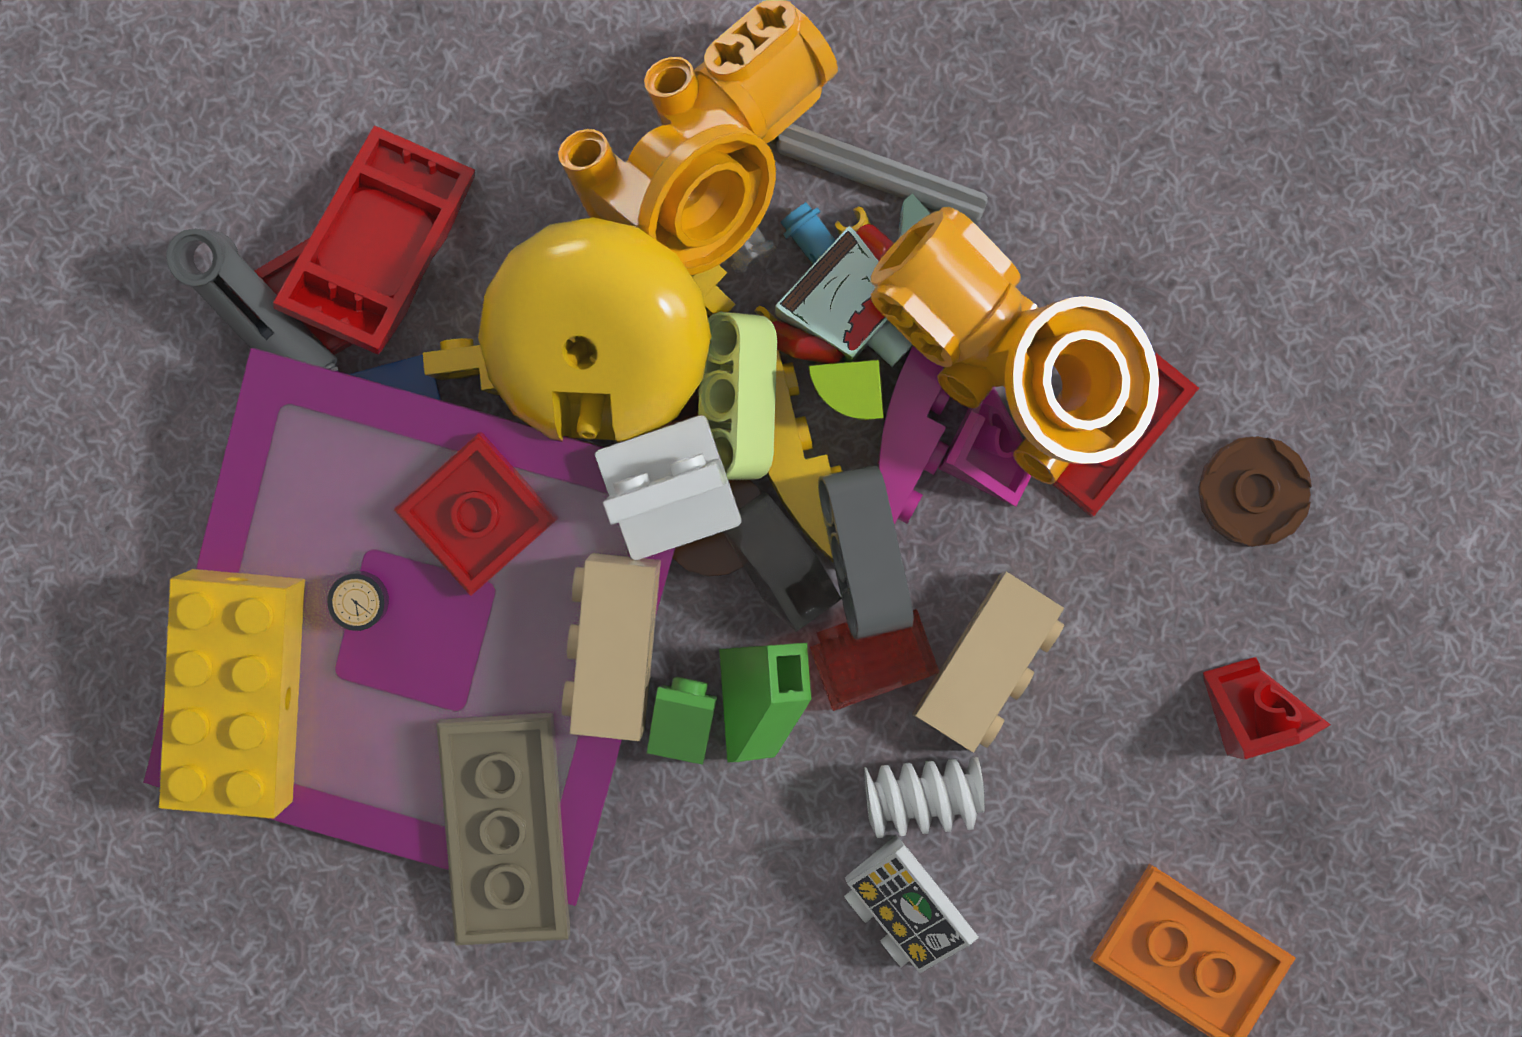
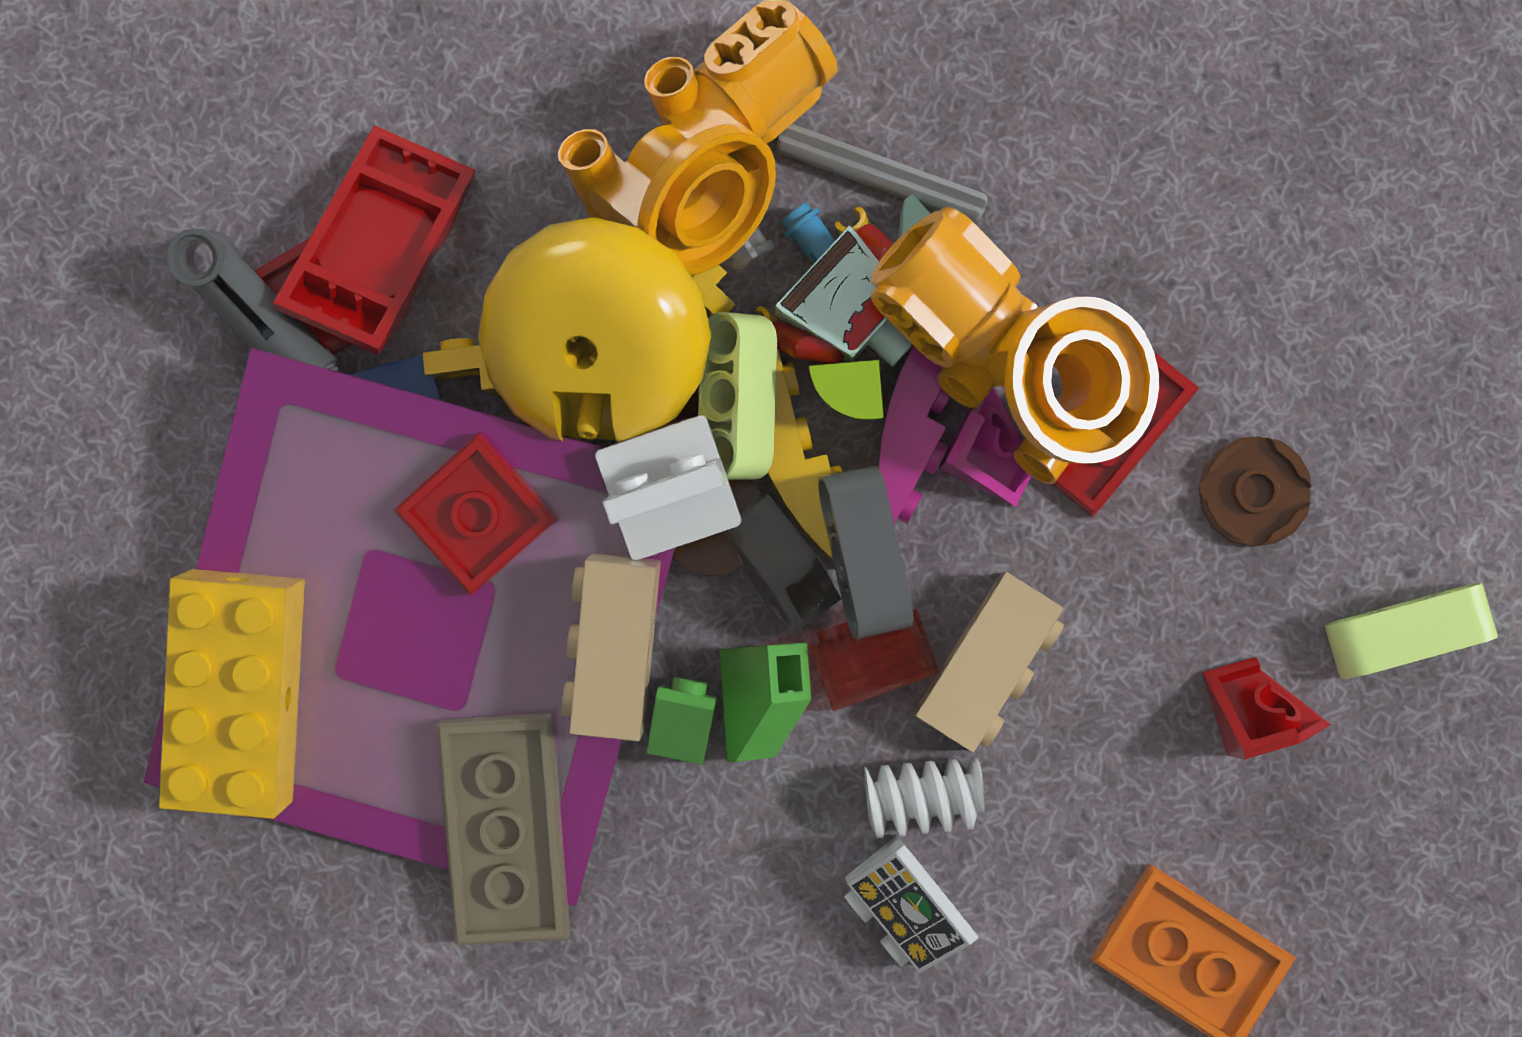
(358, 600): tile -> none
(1411, 631): none -> yellowish green beam

